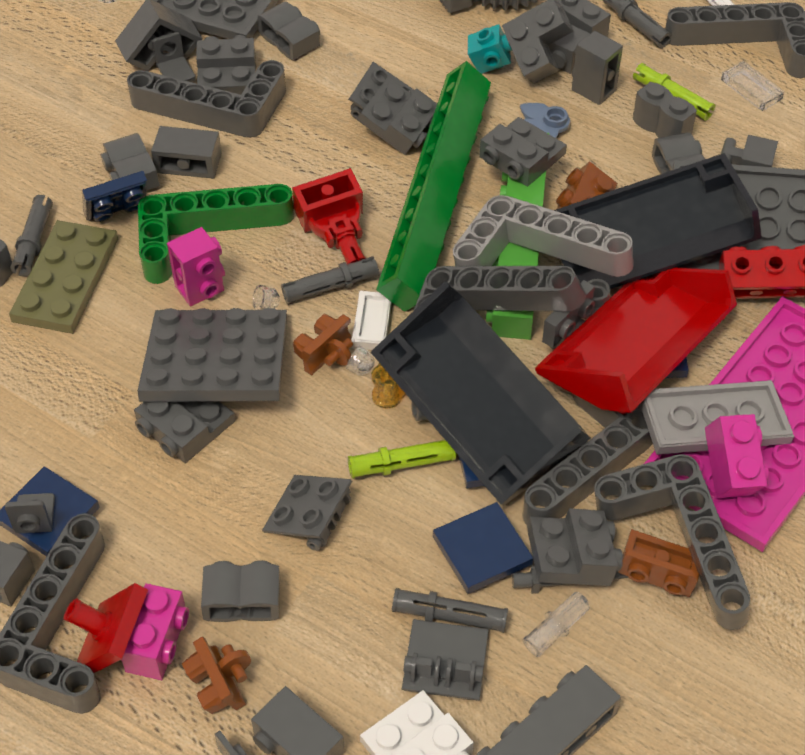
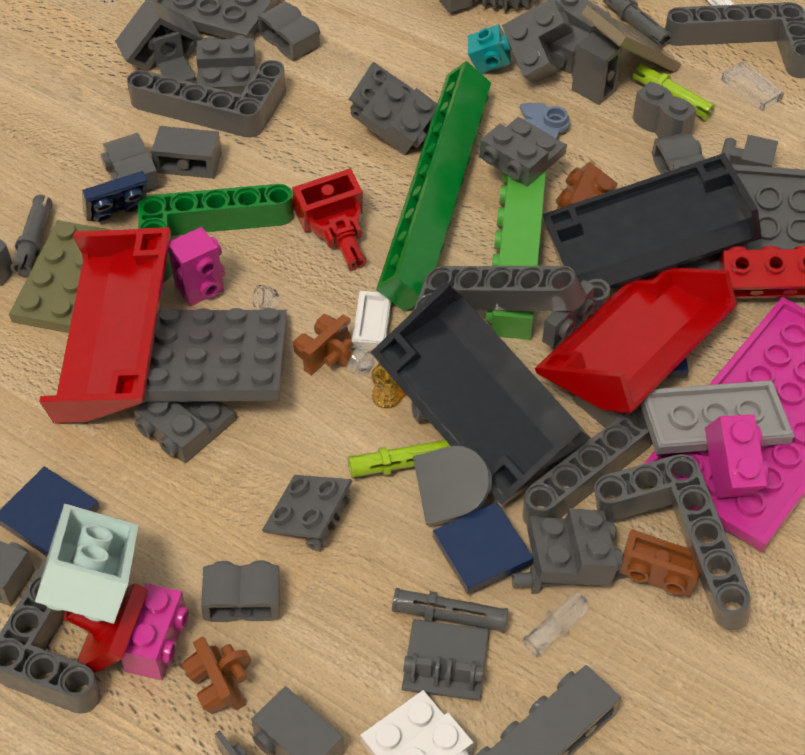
(31, 513): dark grey bracket -> none
(88, 564): none -> light aqua brick
(111, 324): none -> red slope
(337, 277): dark grey pin -> none
(451, 483): none -> dark grey tile
(545, 231): light grey beam -> none
(630, 39): none -> dark tan tile

